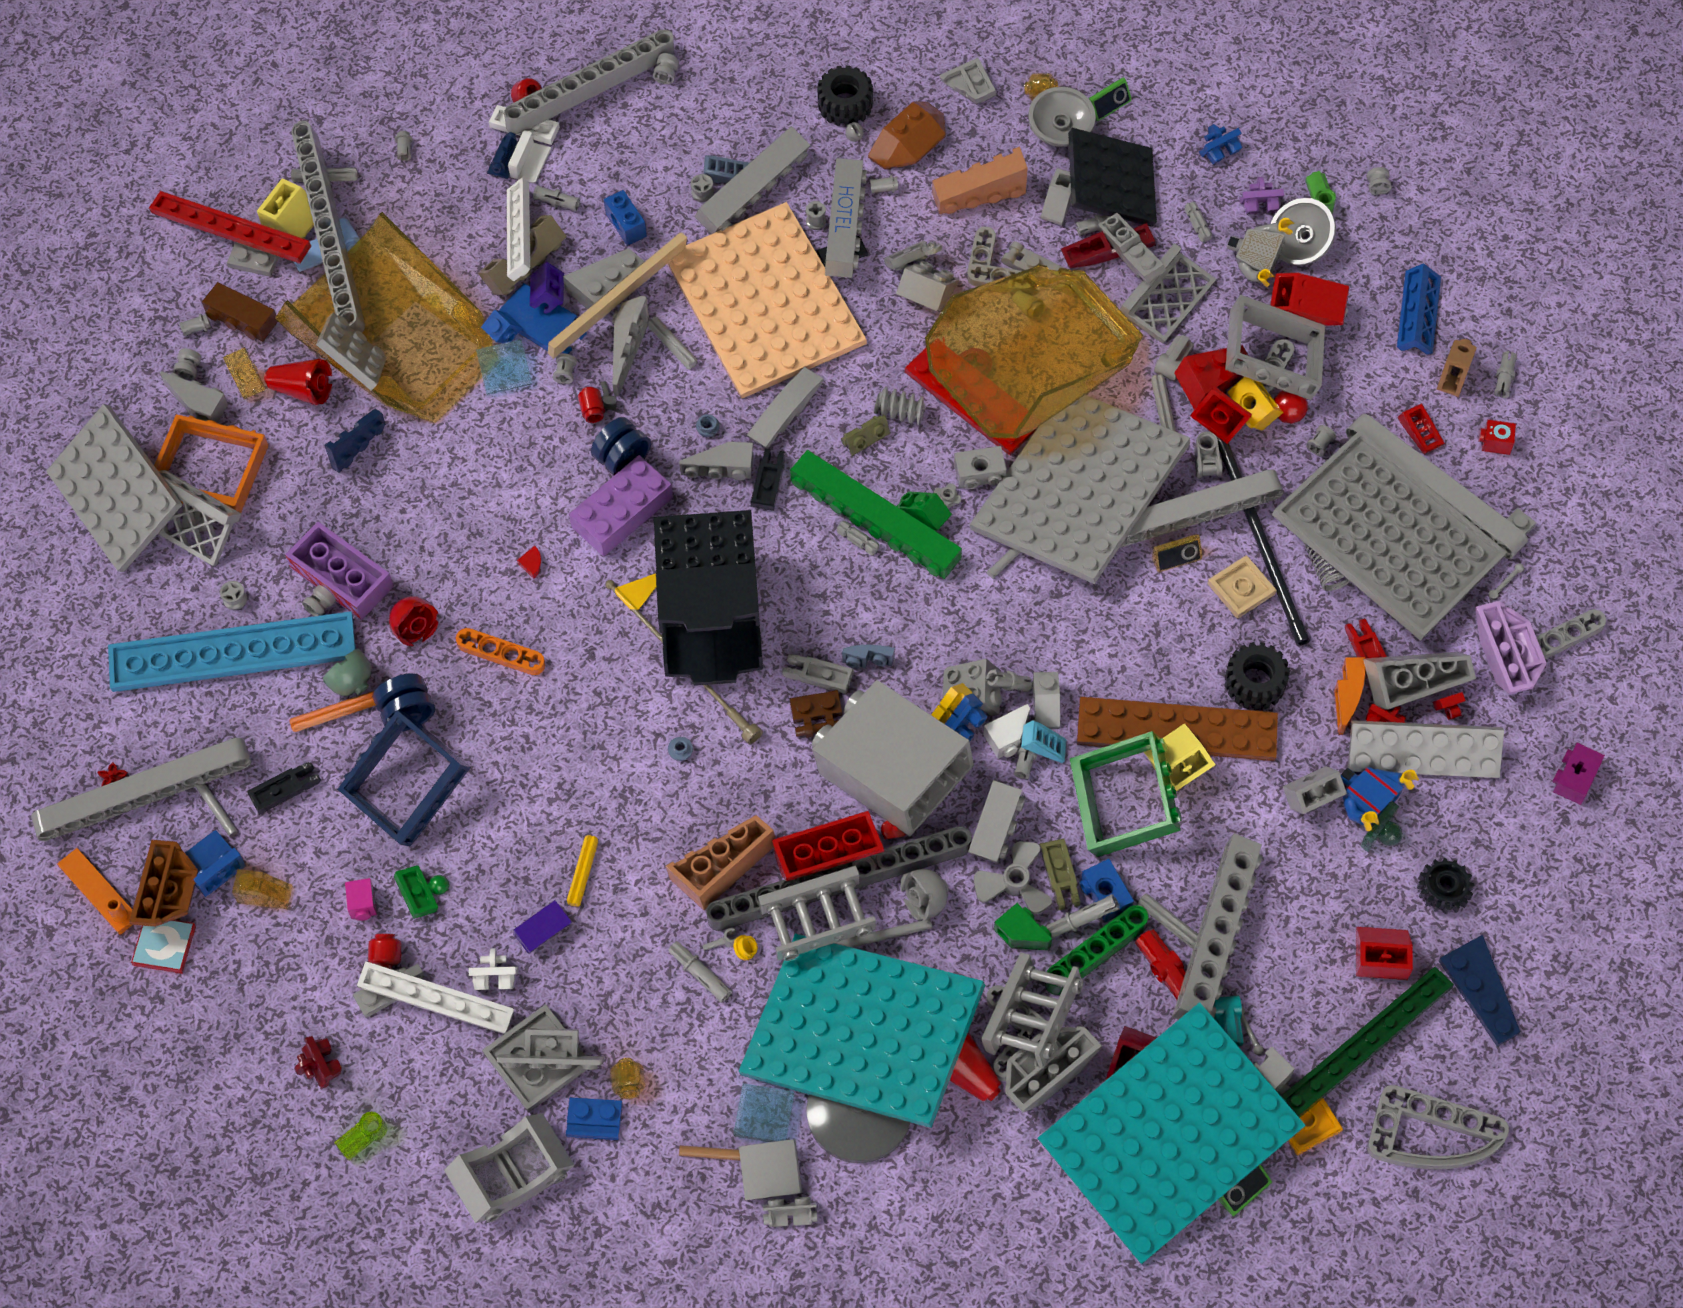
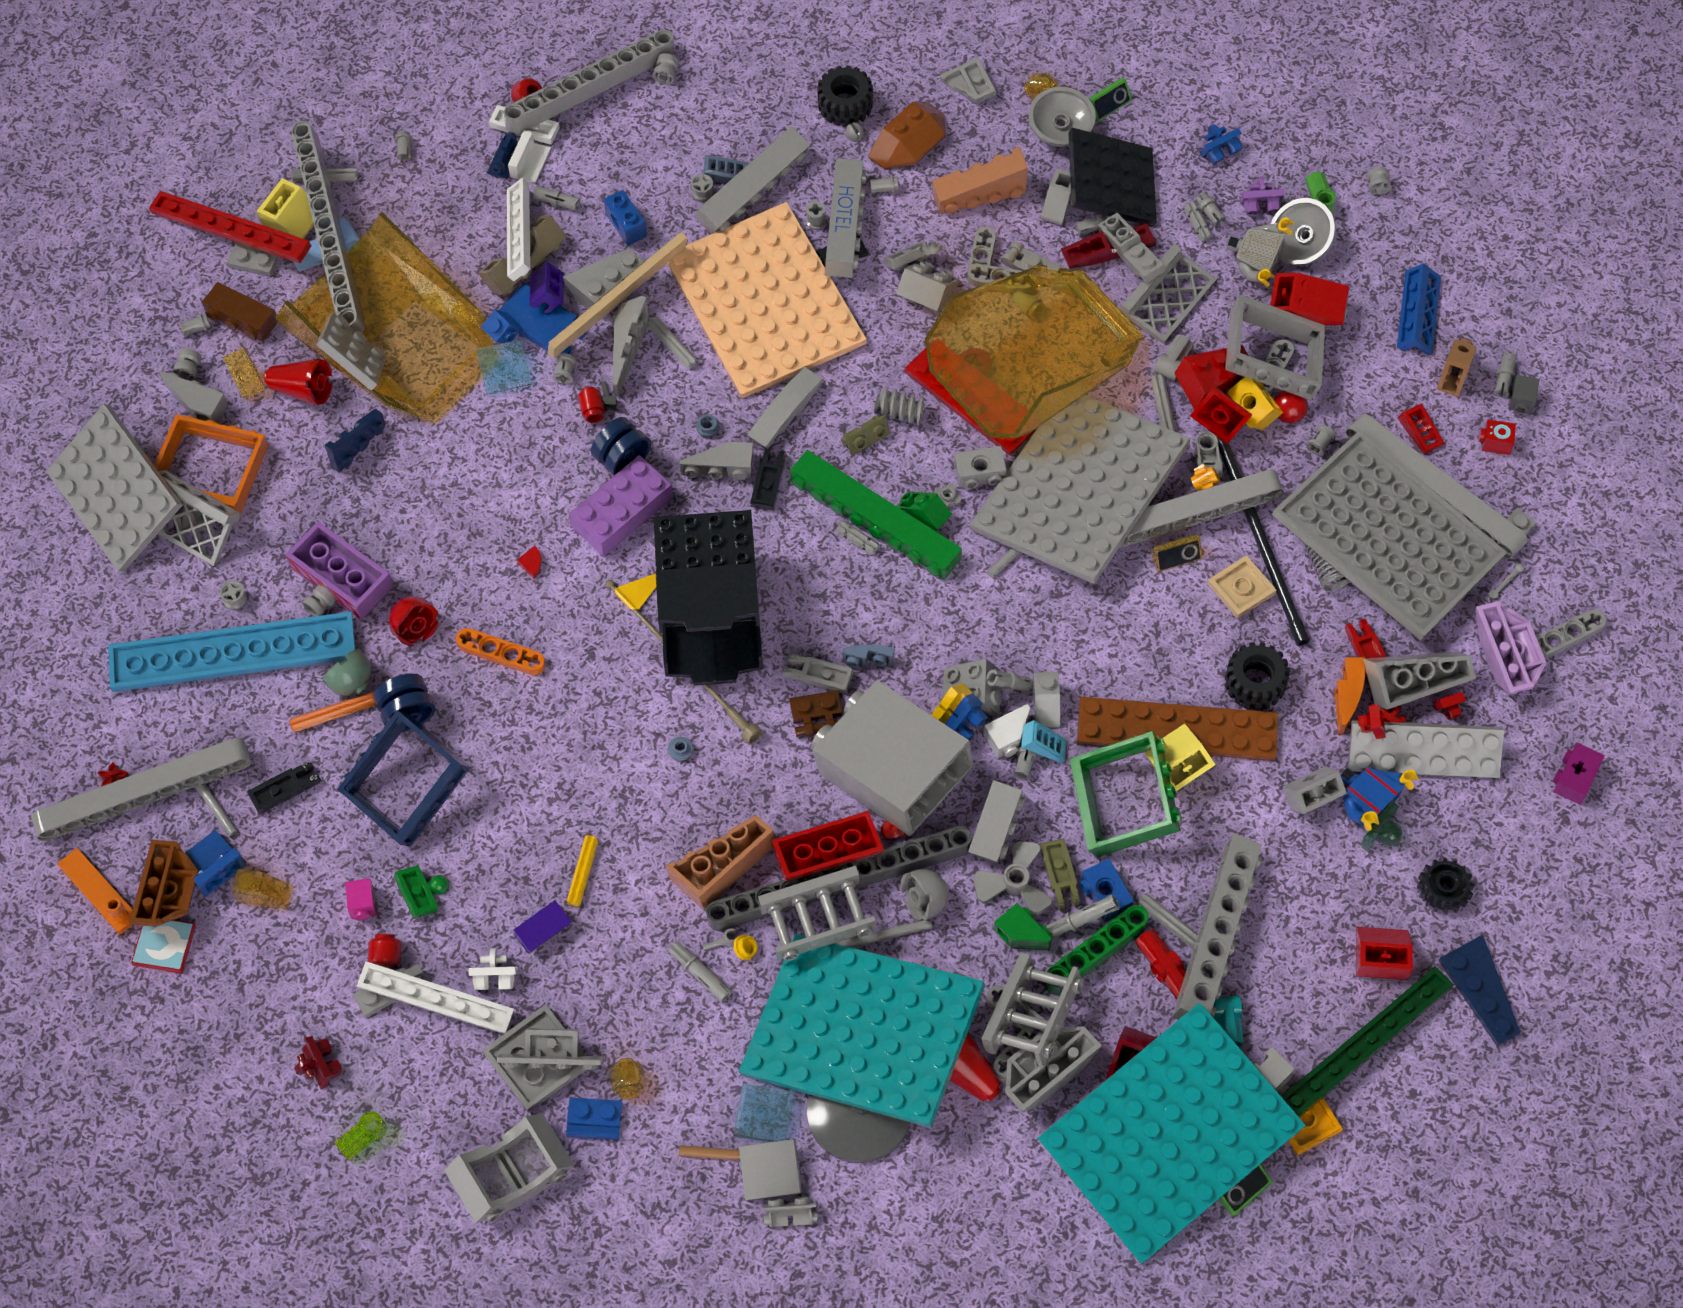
(1205, 477): none -> light orange gear
(1208, 206): none -> light grey pin
(1258, 1049): light grey hinge -> none
(1373, 722): none -> red tile
(1430, 1116): light grey beam -> none
(1523, 394): none -> dark grey brick

